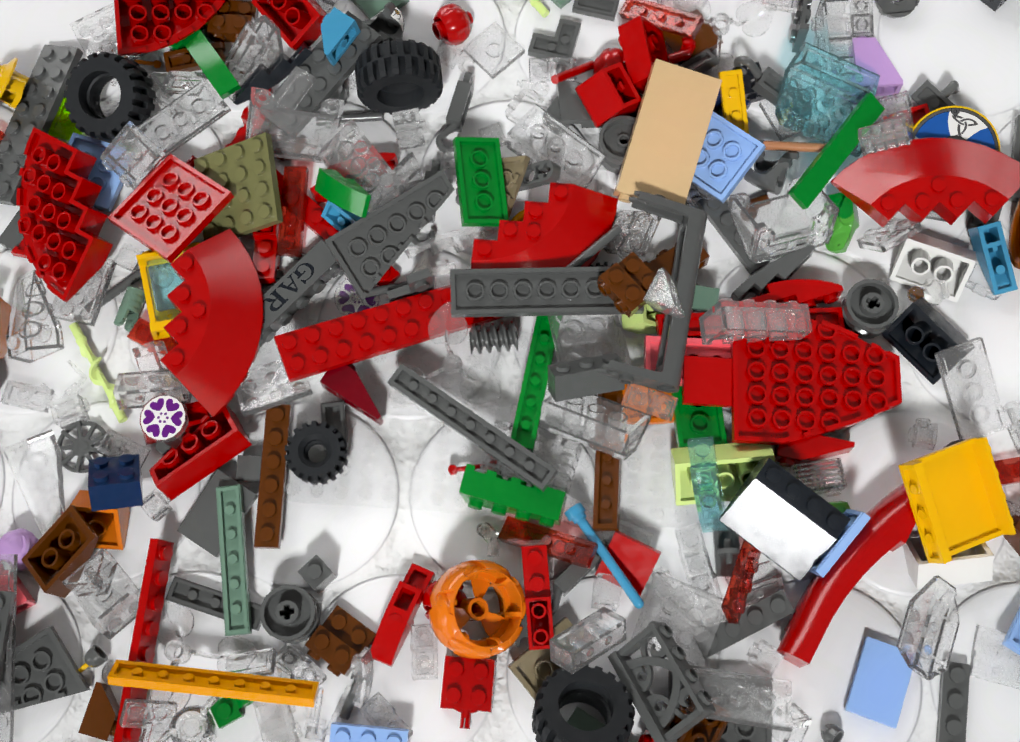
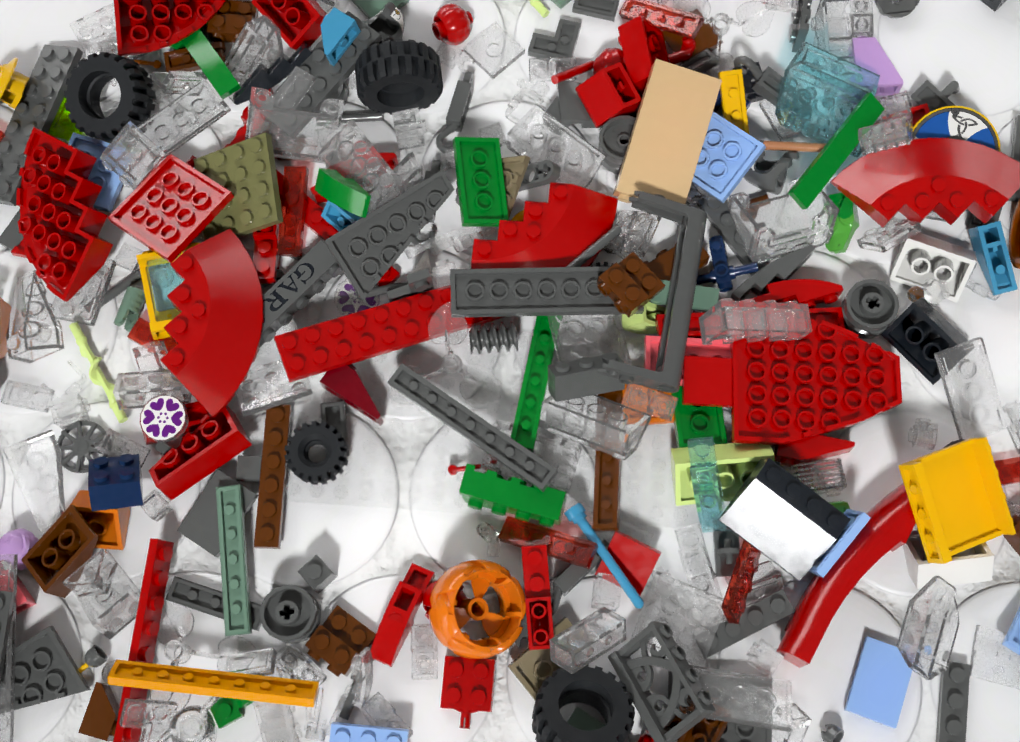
(663, 295): clear slope -> none
(723, 273): none -> dark blue piece

